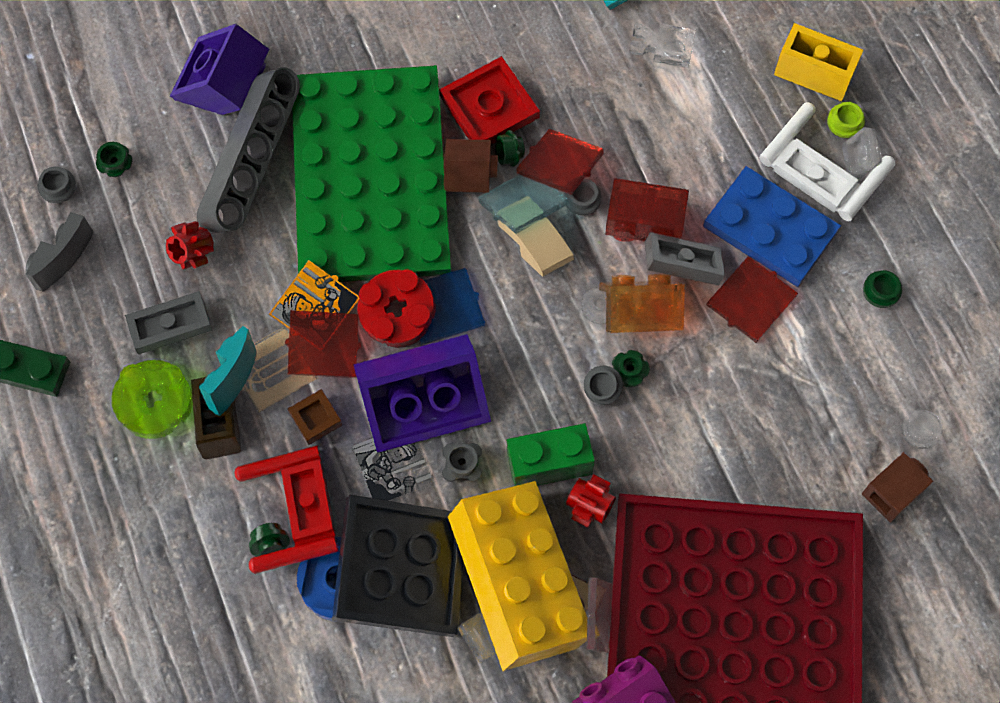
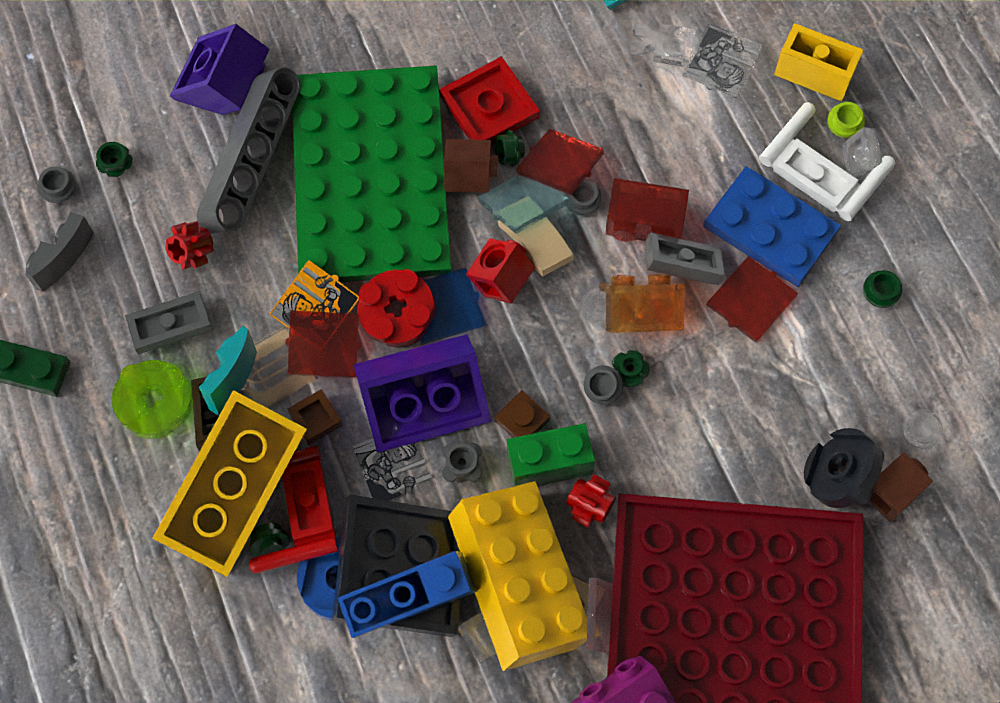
(229, 483): none -> yellow brick
(407, 594): none -> blue slope
(501, 270): none -> red brick
(522, 416): none -> reddish brown plate
(723, 60): none -> clear piece
(859, 477): none -> black plate

